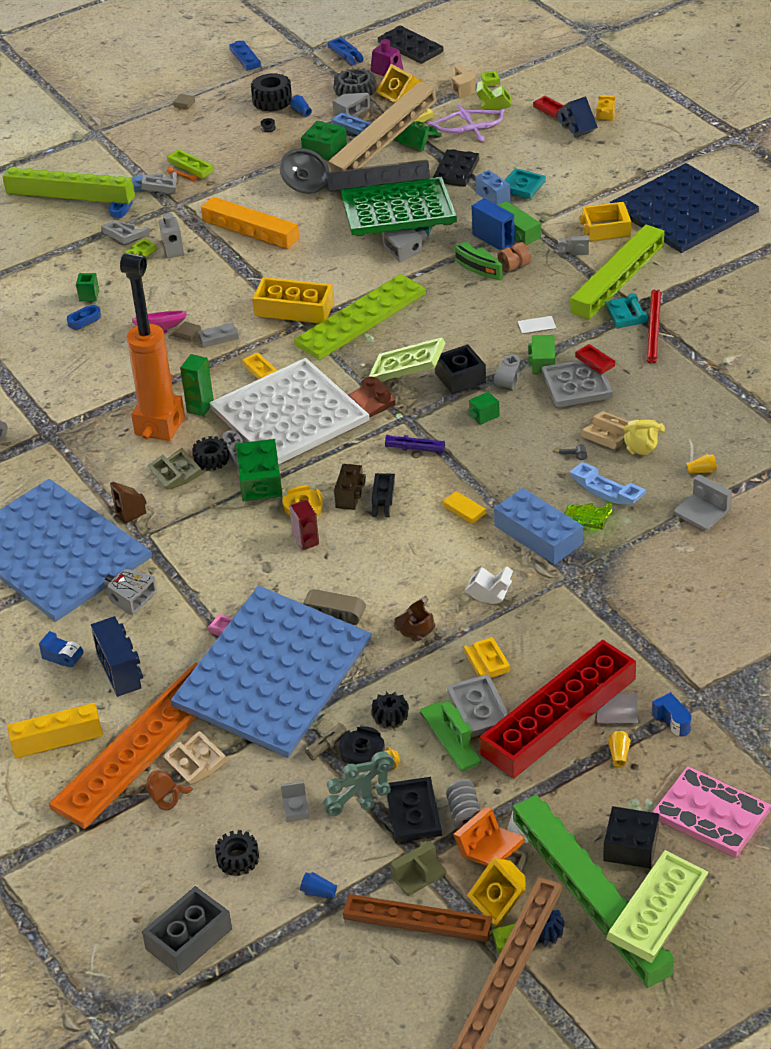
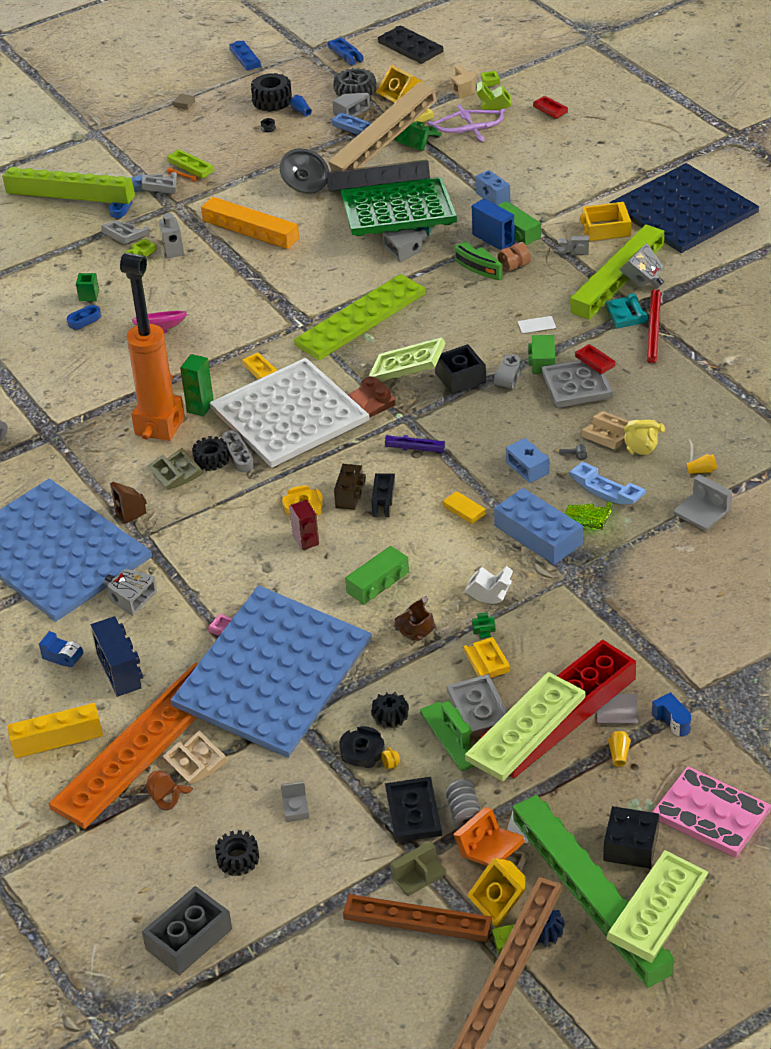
(188, 331): dark tan tile -> none
(218, 335): light grey plate -> none
(259, 470): green bracket -> none
(293, 300): yellow brick -> none
(317, 886): blue cone -> none
(324, 139): green brick -> none
(325, 741): dark tan pin -> none
(336, 605): dark tan beam -> none
(377, 575): none -> bright green brick
(379, 764): sand green plant -> none
(383, 57): magenta torso -> none
(457, 167): black plate -> none
(483, 625): none -> green gear
(484, 408): green brick -> none
(524, 183): teal plate -> none
(525, 726): none -> yellowish green plate
(527, 460): none -> medium blue brick
(578, 117): dark blue brick -> none
(605, 108): yellow brick -> none
(644, 268): none -> light grey torso

